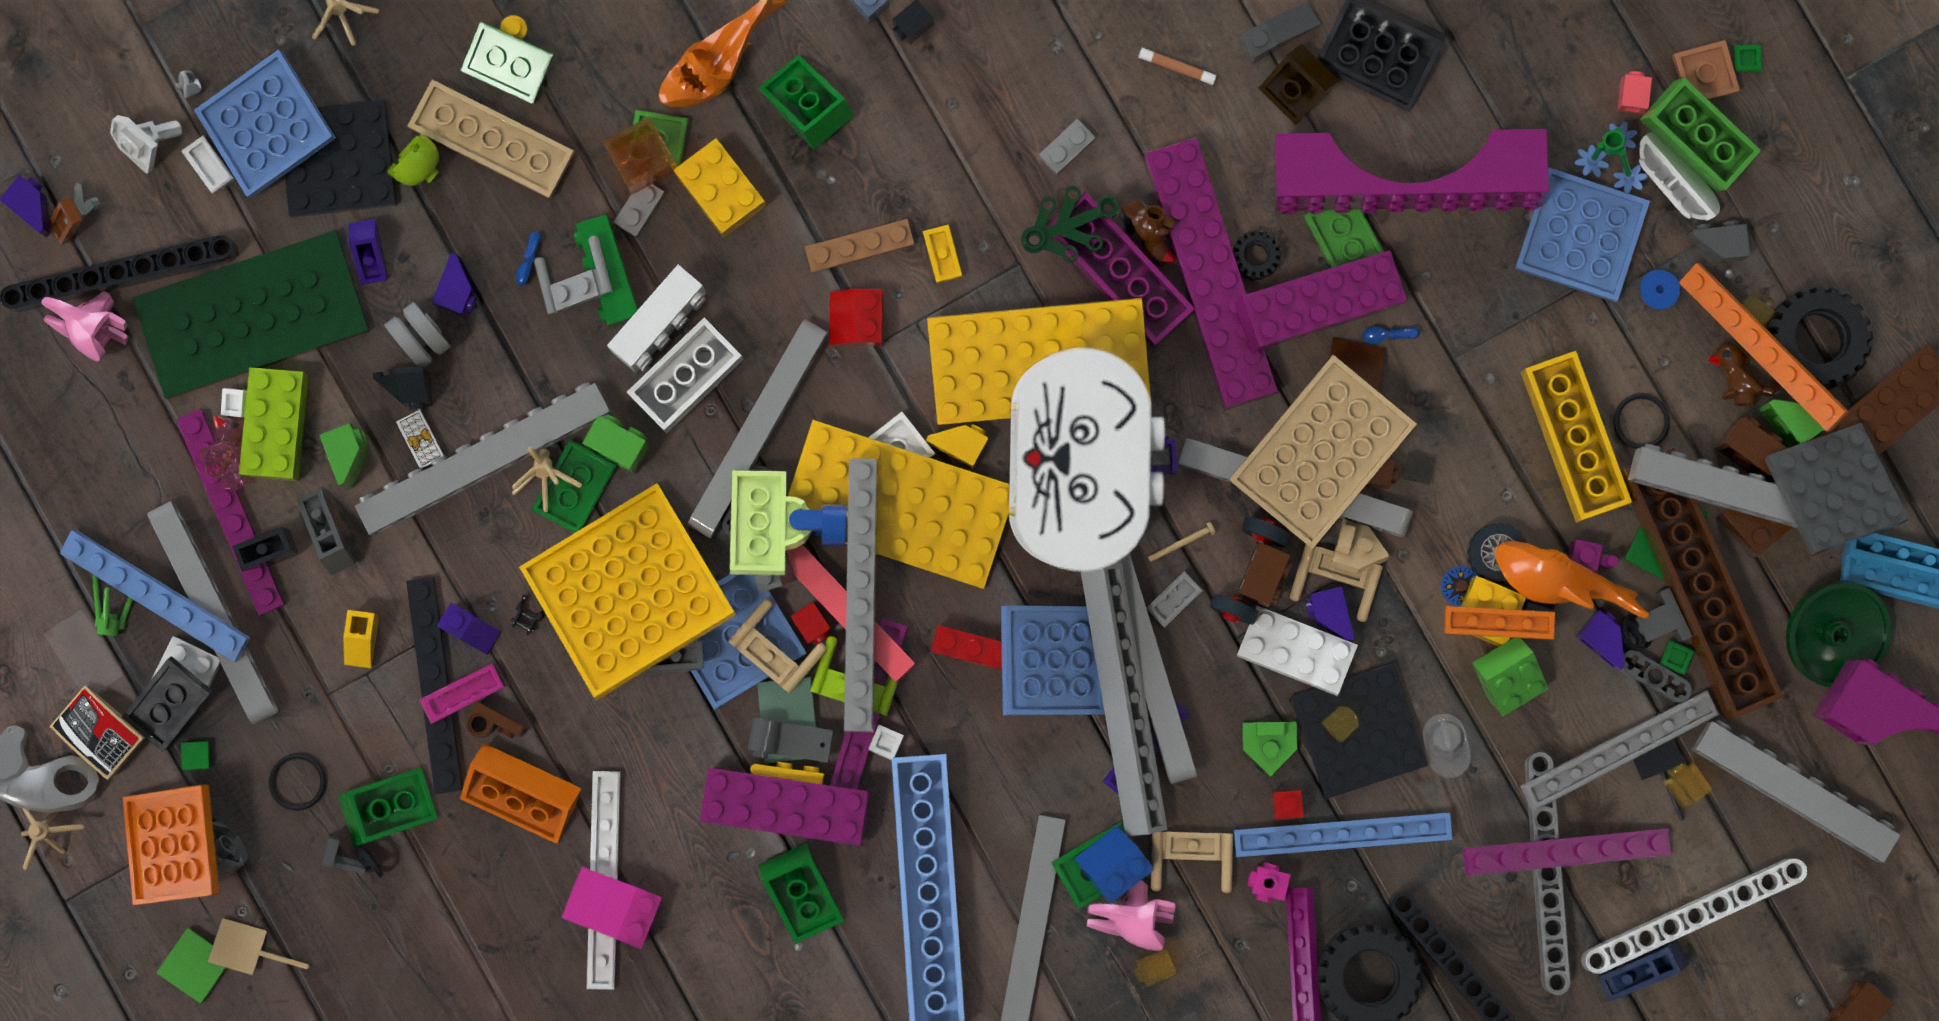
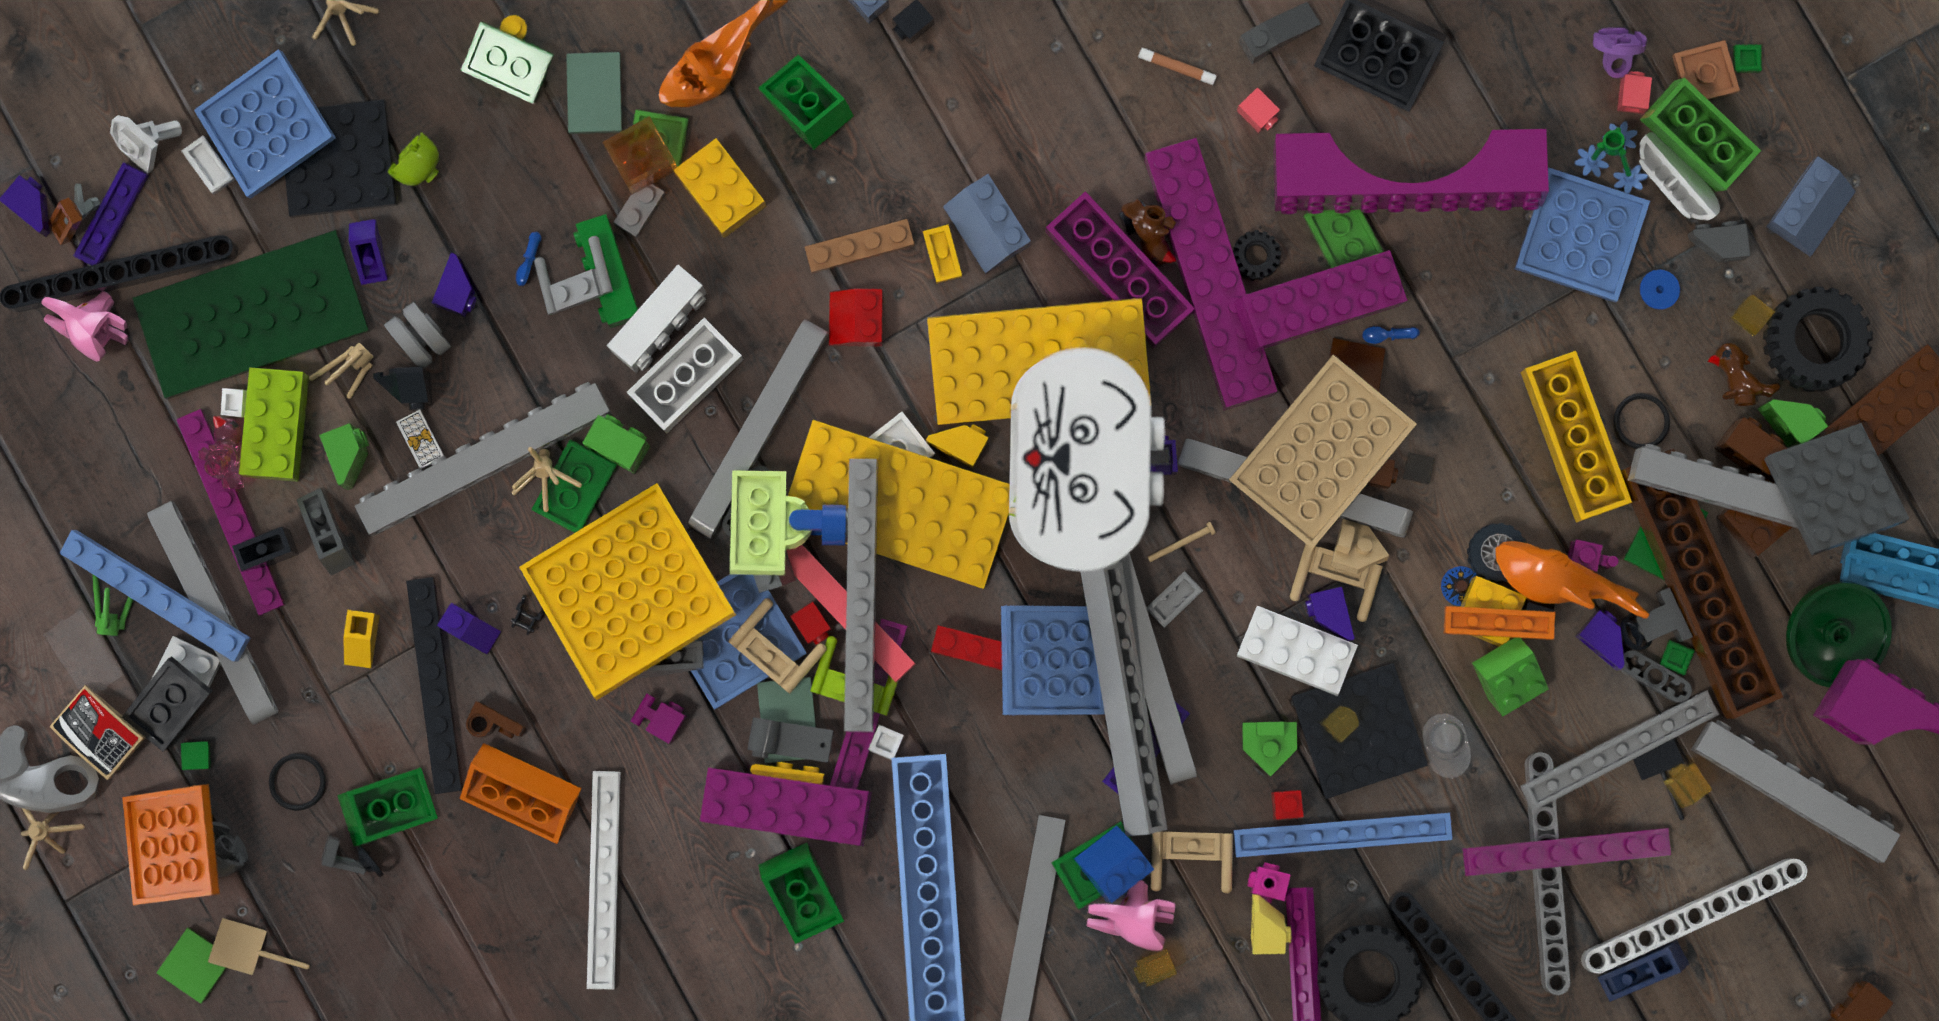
(111, 215): none -> dark purple tile
(188, 83): light grey piece -> none
(356, 357): none -> tan plant
(461, 693): dark pink plate -> none
(491, 139): tan plate -> none
(594, 93): none -> sand green tile
(611, 907): dark pink slope -> none
(663, 722): none -> magenta brick
(987, 224): none -> sand blue slope
(1066, 227): dark green plant -> none
(1067, 147): light grey plate -> none
(1259, 111): none -> coral brick
(1261, 576): brick -> none
(1268, 928): none -> light yellow slope
(1298, 83): dark brown slope -> none
(1619, 44): none -> medium lavender tile
(1764, 347): orange plate -> none
(1812, 206): none -> sand blue slope

